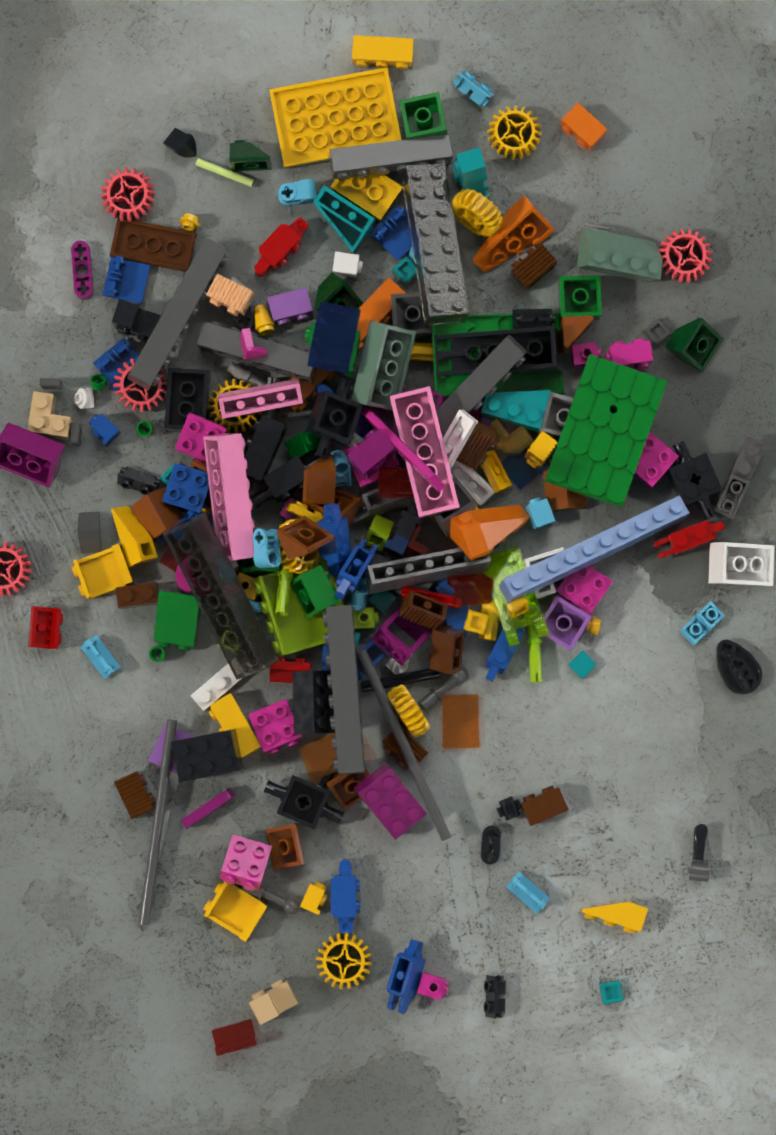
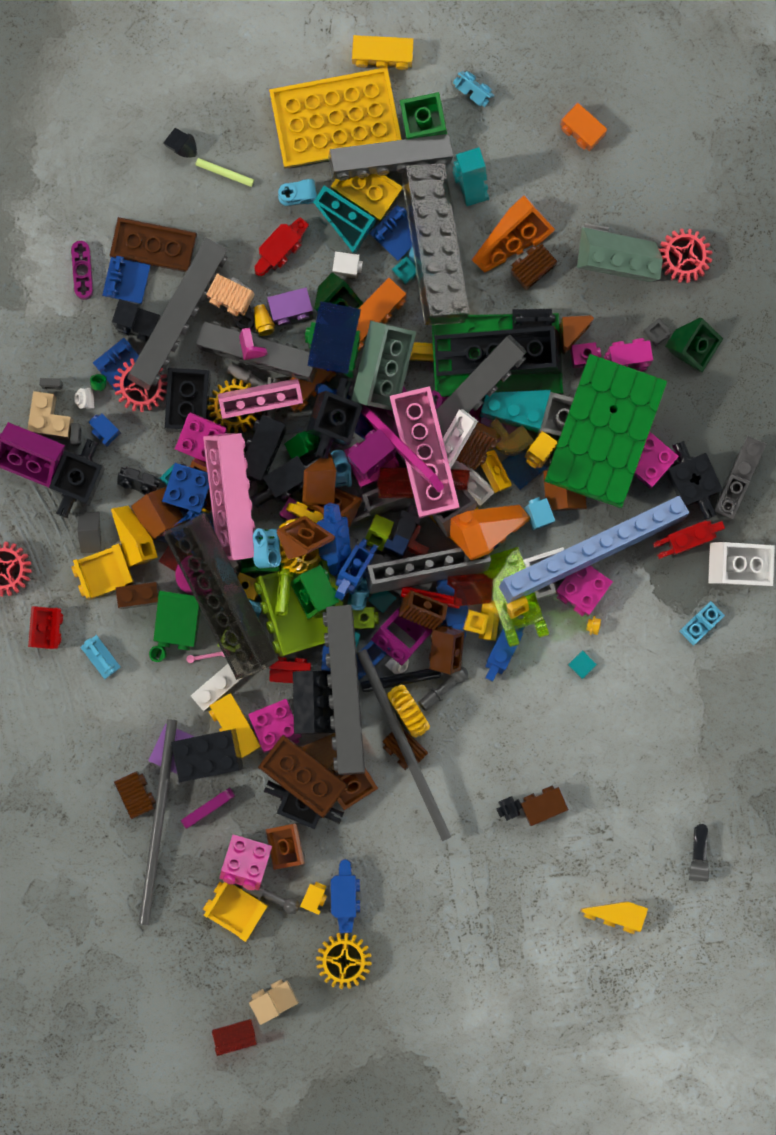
(71, 466): none -> black brick
(120, 197): coral gear -> none
(143, 432): green hinge -> none
(189, 222): yellow plate -> none
(190, 659): none -> bright pink hinge
(247, 157): dark green slope -> none
(303, 776): none -> reddish brown tile
(390, 800): magenta brick -> none
(405, 976): blue hinge -> none
(408, 313): dark grey slope -> none
(432, 986): dark pink brick -> none
(460, 478): none -> clear red tile
(460, 721): clear orange piece -> none
(476, 212): yellow gear -> none
(494, 987): black hinge -> none
(495, 846): black beam -> none
(510, 125): yellow gear -> none
(528, 892): medium azure hinge -> none
(534, 655): lime pin -> none
(565, 622): medium lavender slope -> none
(579, 296): green brick -> none
(611, 992): teal tile -> none
(729, 676): black piece -> none

